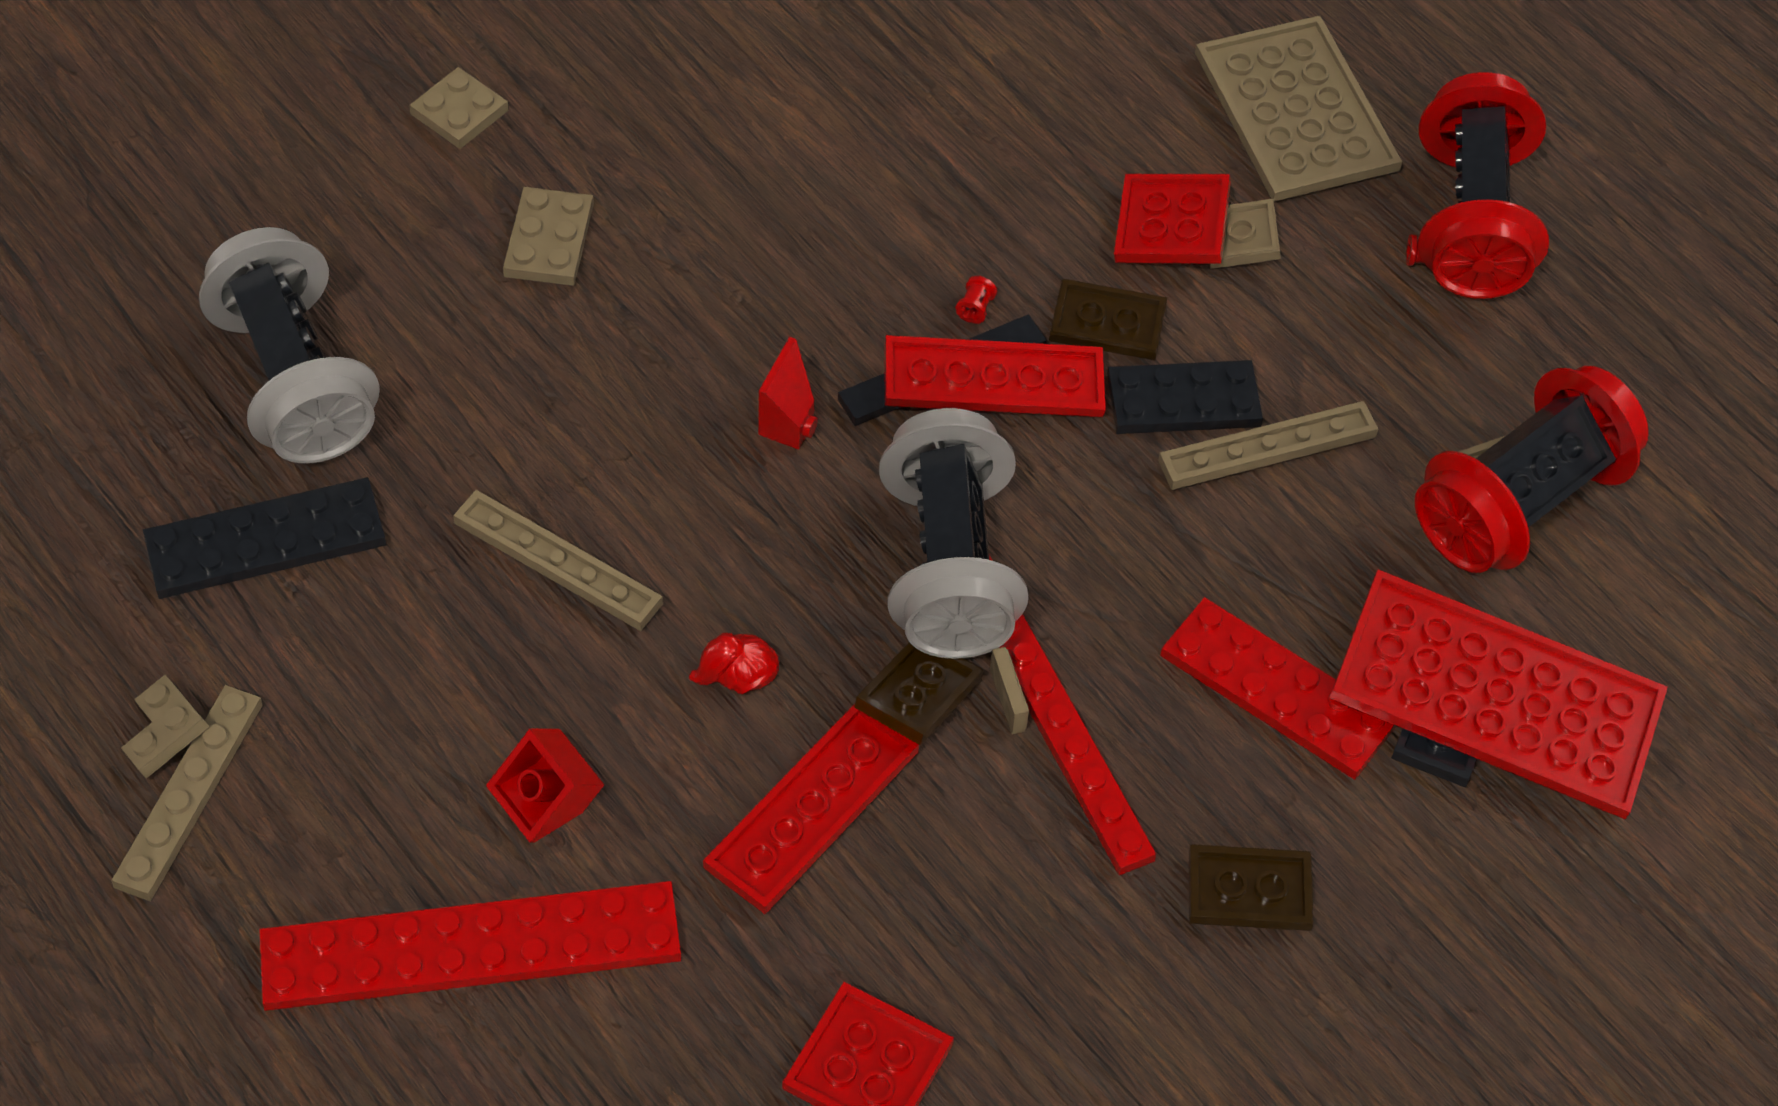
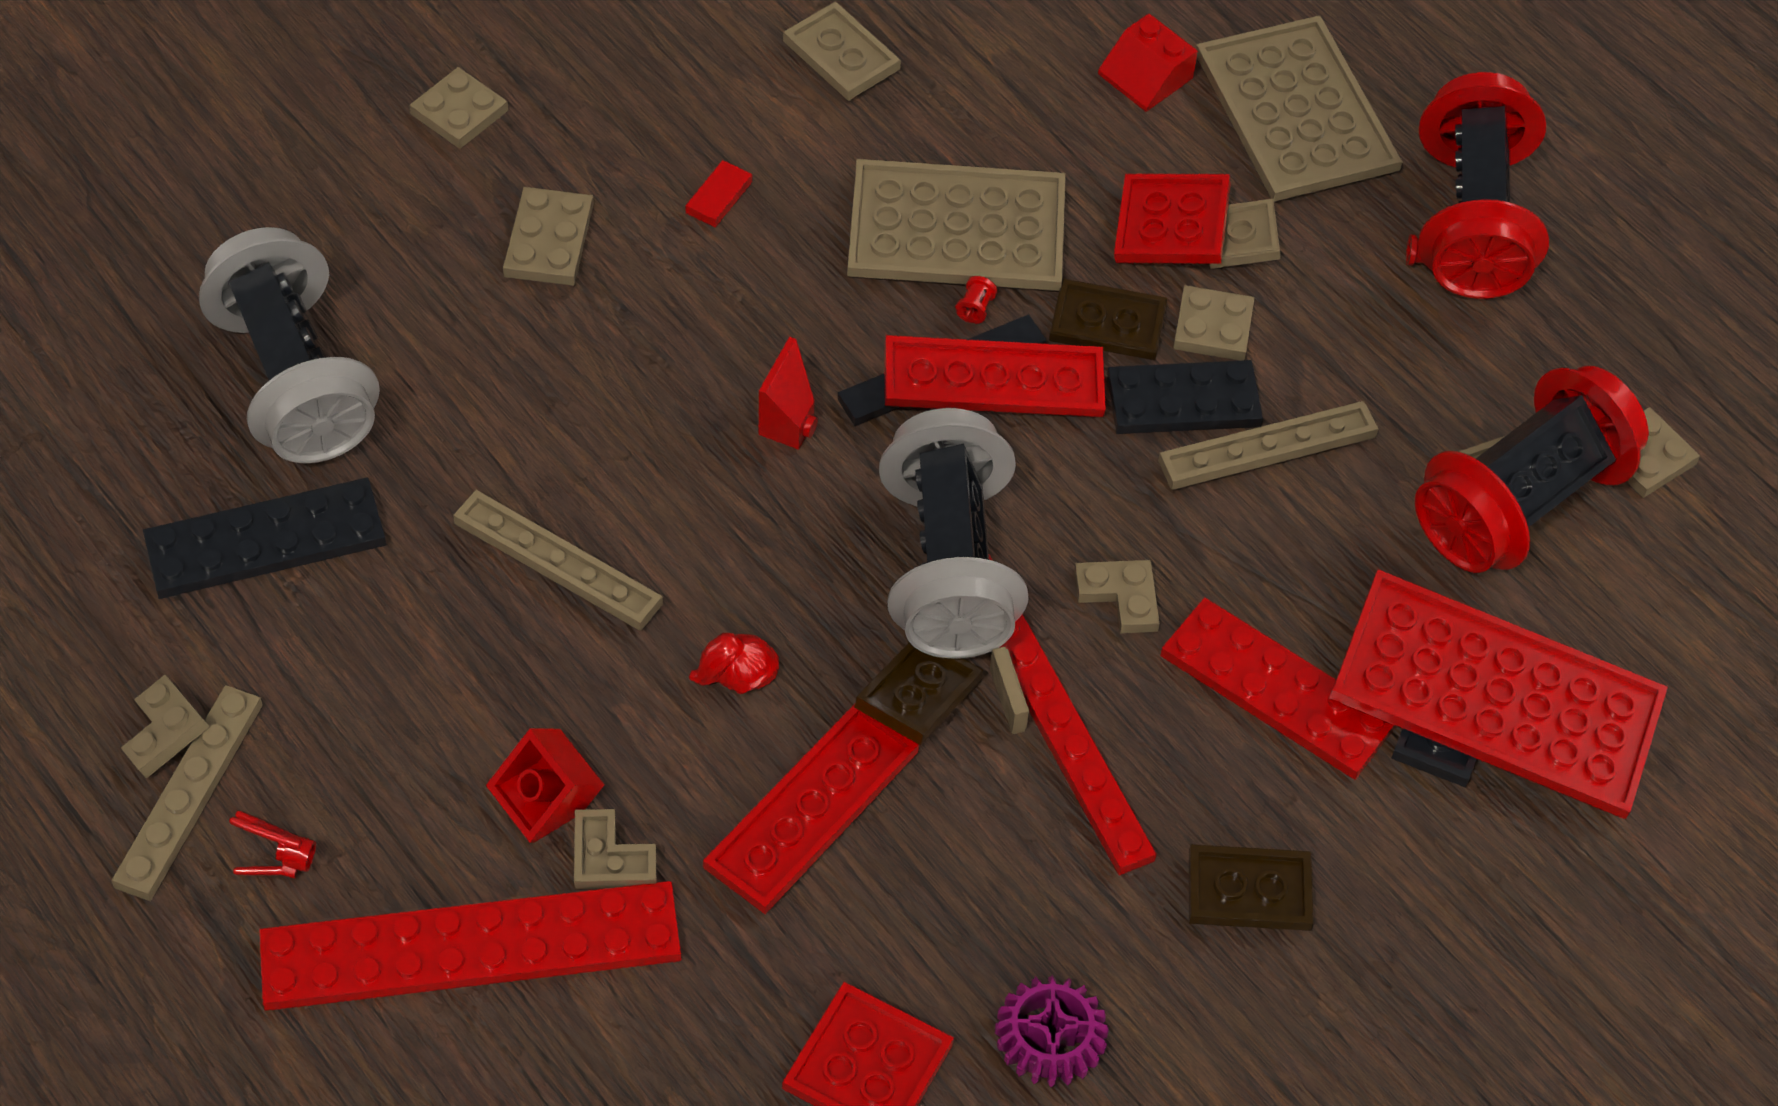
(293, 850): none -> red plant
(603, 863): none -> dark tan plate
(718, 193): none -> red tile
(841, 50): none -> dark tan plate
(957, 224): none -> dark tan plate
(1083, 1028): none -> magenta gear
(1127, 584): none -> dark tan plate
(1149, 63): none -> red slope
(1214, 323): none -> dark tan plate
(1663, 456): none -> dark tan plate

